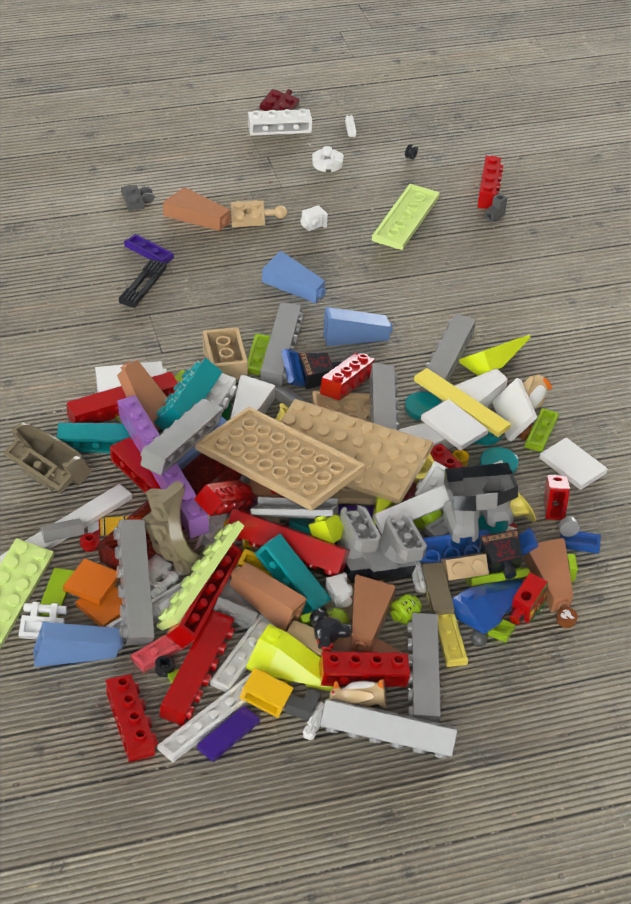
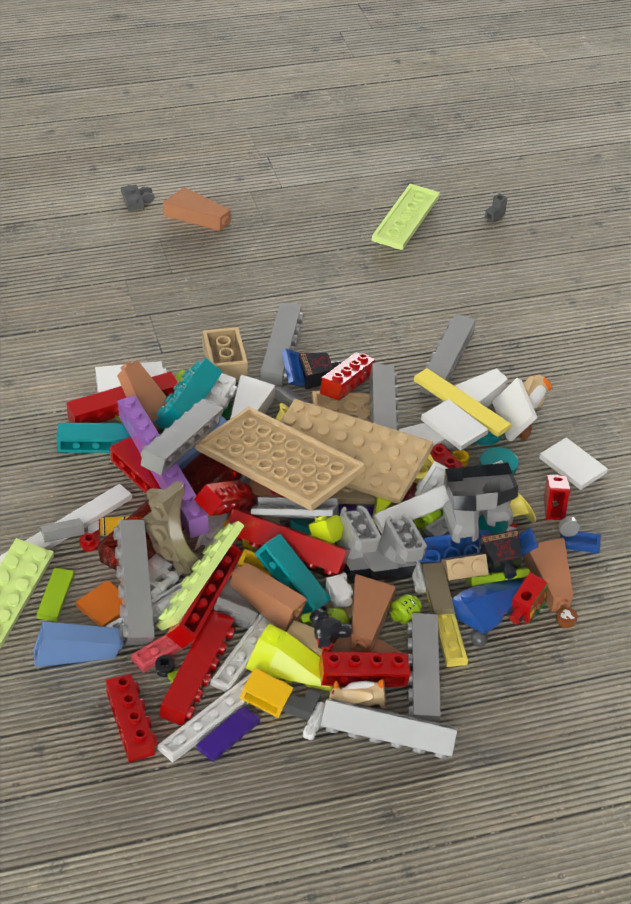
(31, 624): white plate -> none
(46, 458): dark tan piece -> none
(91, 581): orange tile -> none
(130, 296): black container -> none
(148, 249): dark purple tile -> none
(253, 213): tan plate -> none
(257, 353): lime tile -> none
(279, 101): dark red plate -> none
(279, 122): white brick -> none
(293, 278): medium blue slope -> none
(314, 218): white brick -> none
(327, 159): white plate -> none
(350, 125): white axle -> none
(354, 327): medium blue slope -> none
(411, 151): black bush -> none
(420, 403): teal tile -> none
(490, 181): red brick -> none
(493, 357): neon yellow wedge -> none
(502, 631): lime tile -> none
(542, 430): lime tile -> none
(573, 568): lime tile -> none

